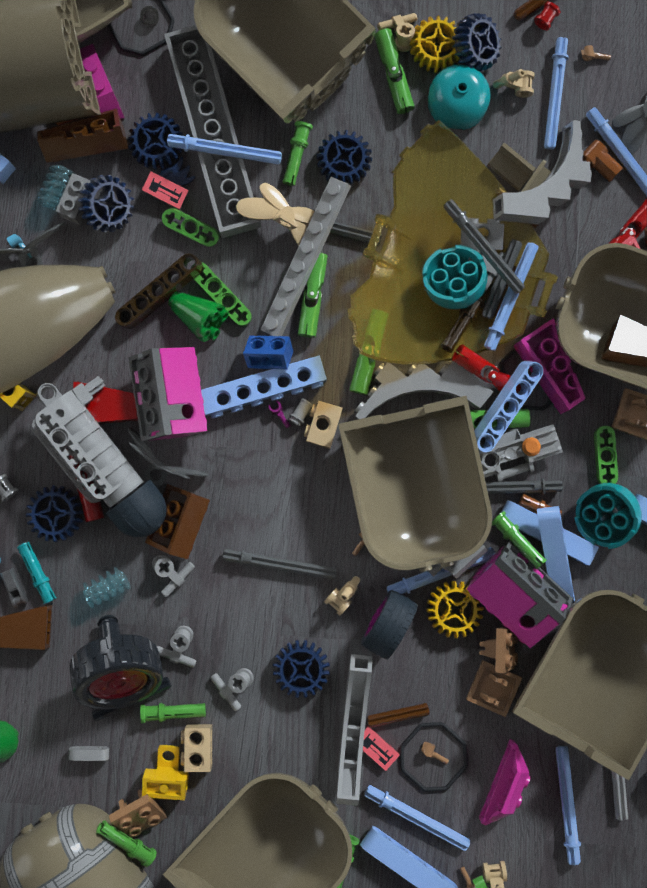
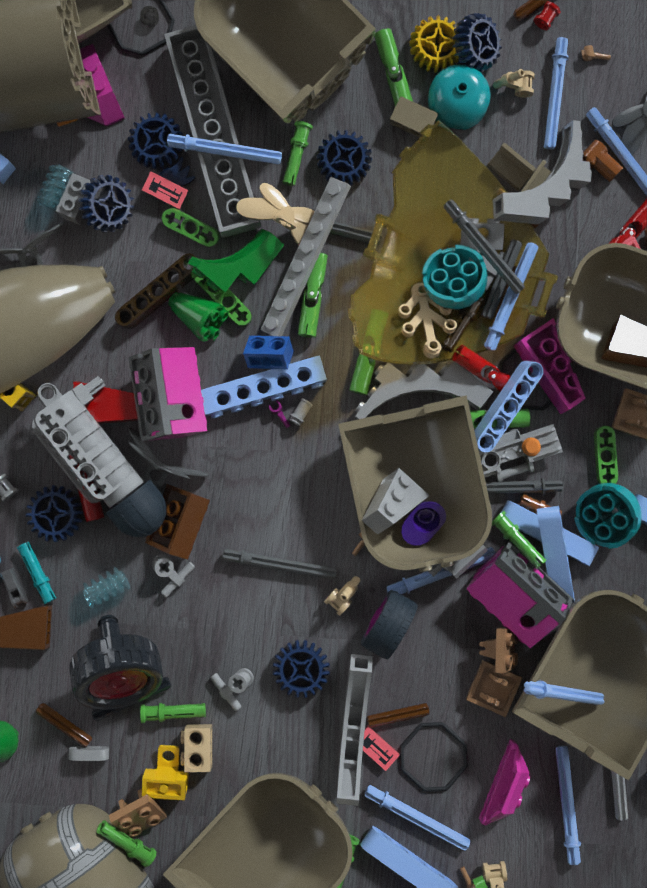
(14, 240): medium azure hand -> none
(63, 725): none -> reddish brown axle
(83, 137): reddish brown wedge -> none
(179, 646): light grey piece -> none
(245, 264): none -> green arch
(323, 437): tan brick -> none
(393, 500): none -> light grey wedge
(402, 28): tan piece -> none
(411, 116): none -> dark tan panel
(423, 523): none -> dark purple piece
(427, 316): none -> tan plant
(428, 750): medium nougat hand -> none
(466, 624): yellow gear -> none
(541, 690): none -> light blue axle

